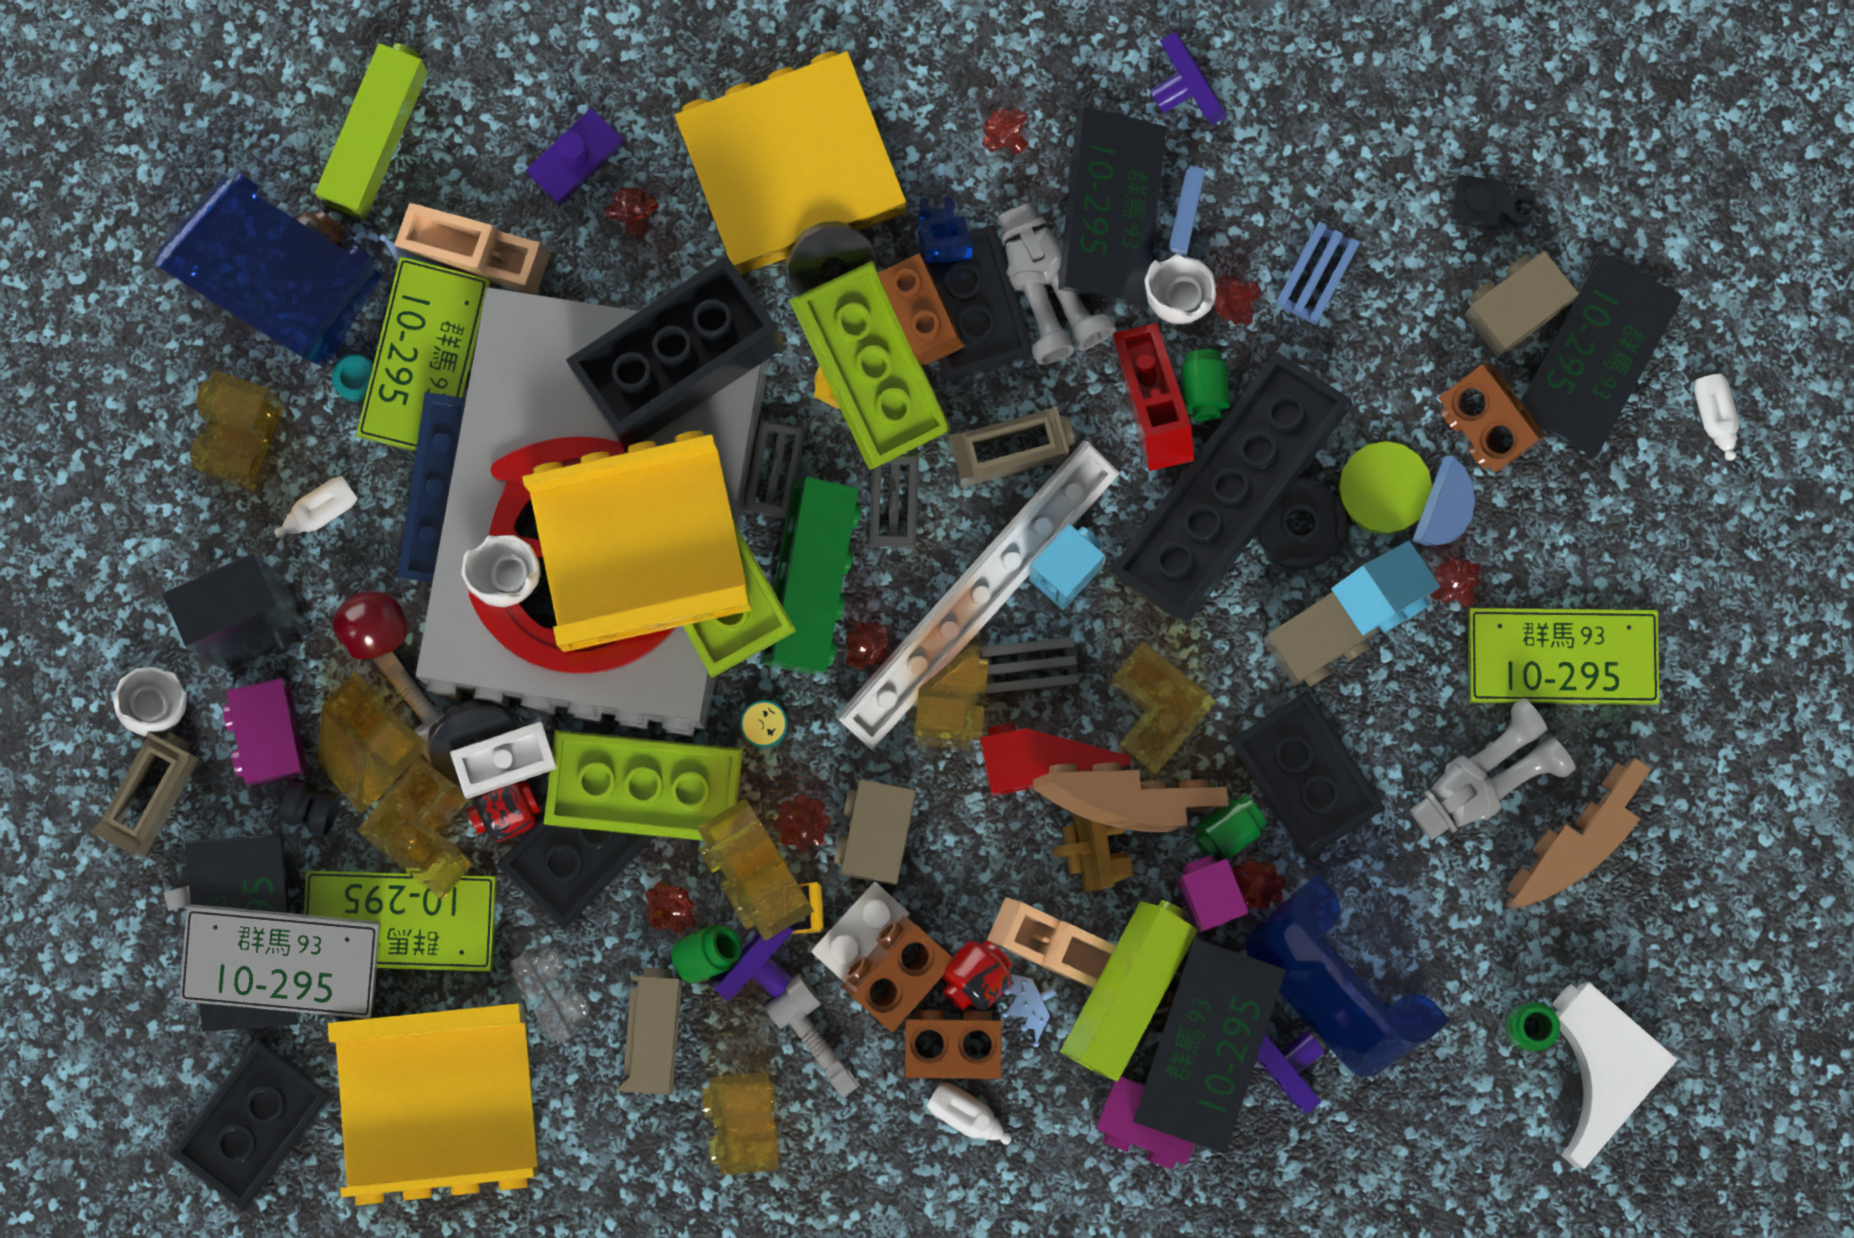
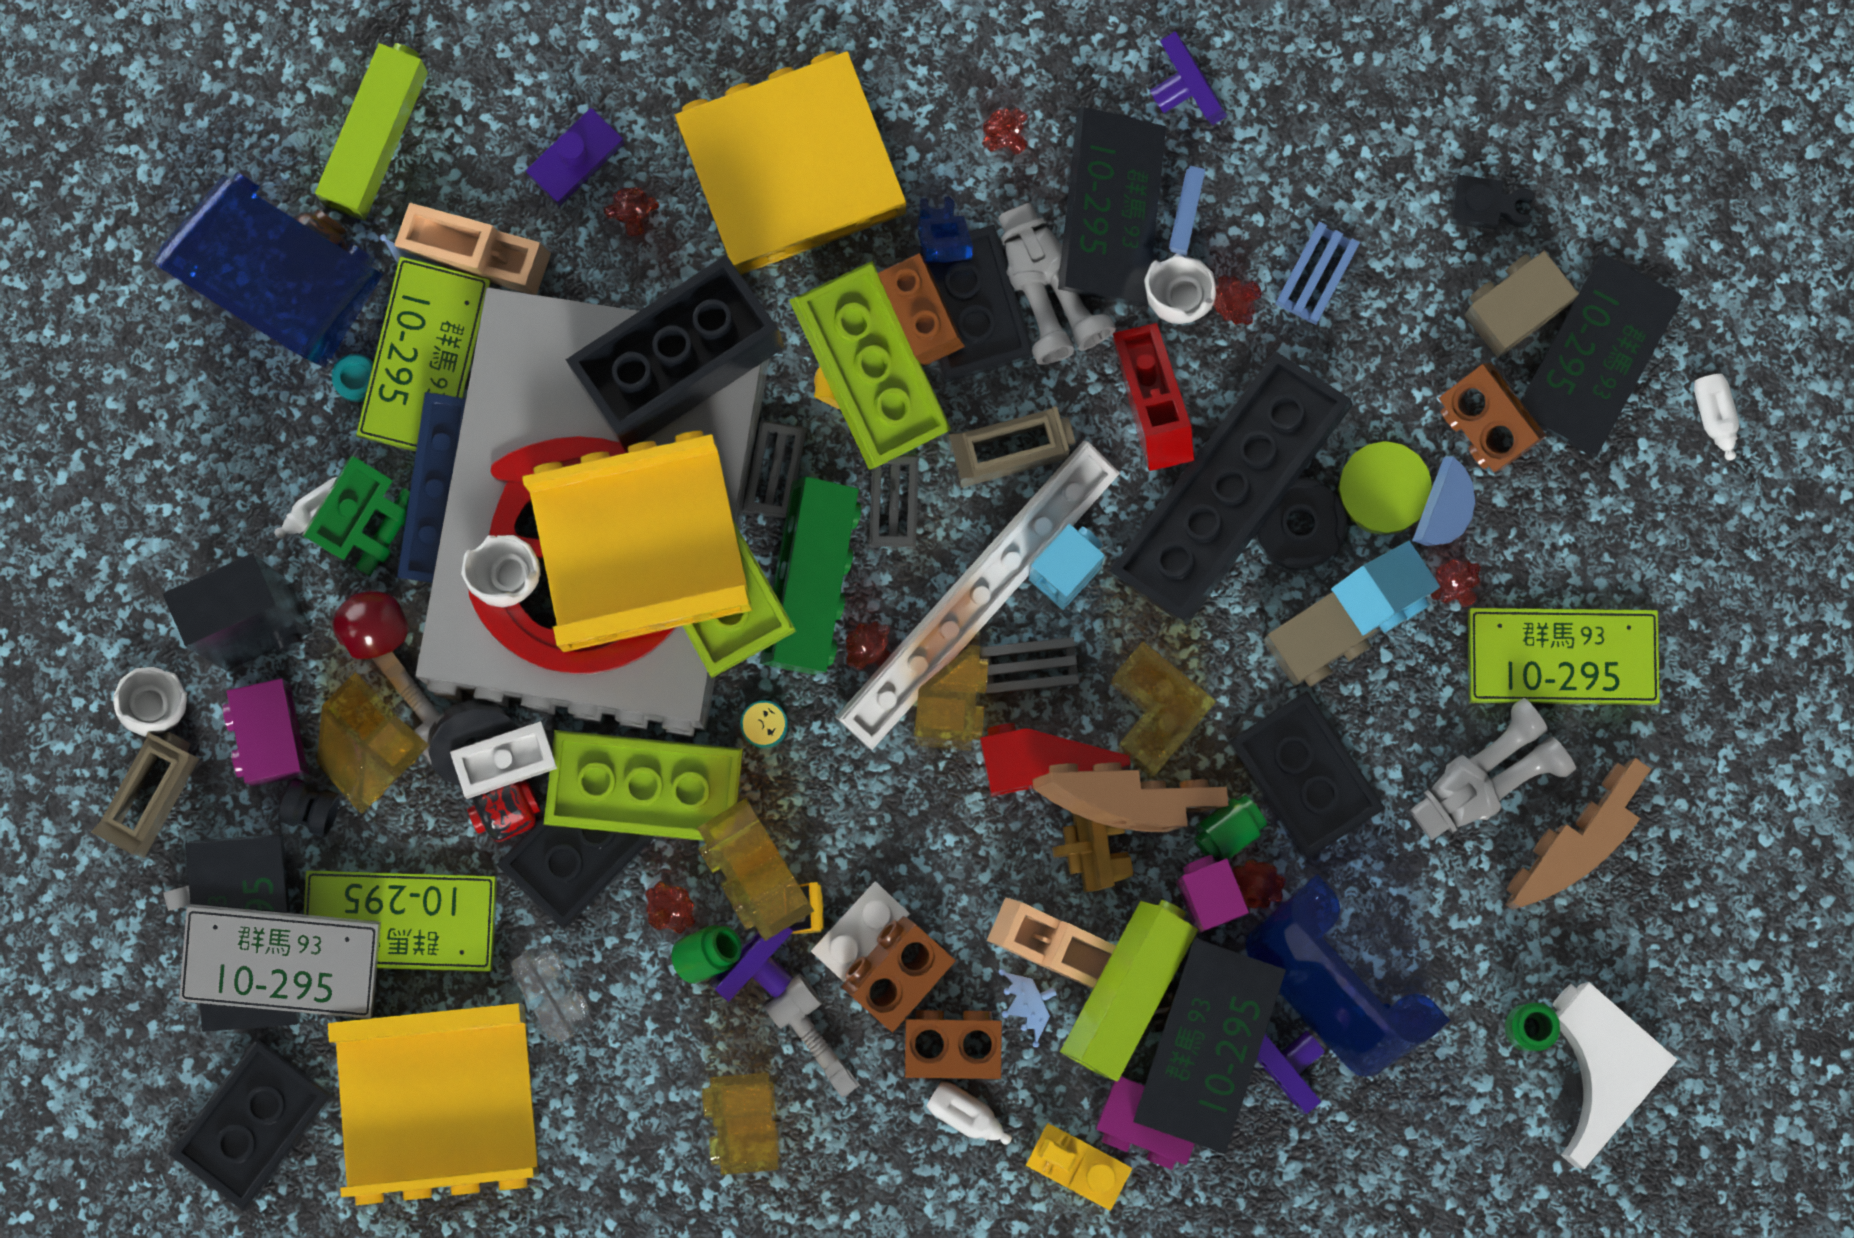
(238, 430): clear yellow brick -> none
(348, 509): none -> green plate
(410, 826): clear yellow brick -> none
(652, 1033): dark tan window -> none
(802, 822): clear red plant -> none
(821, 243): black tile -> none
(876, 832): dark tan brick -> none
(977, 976): red head -> none
(1078, 1166): none -> yellow hinge
(1205, 384): green brick -> none

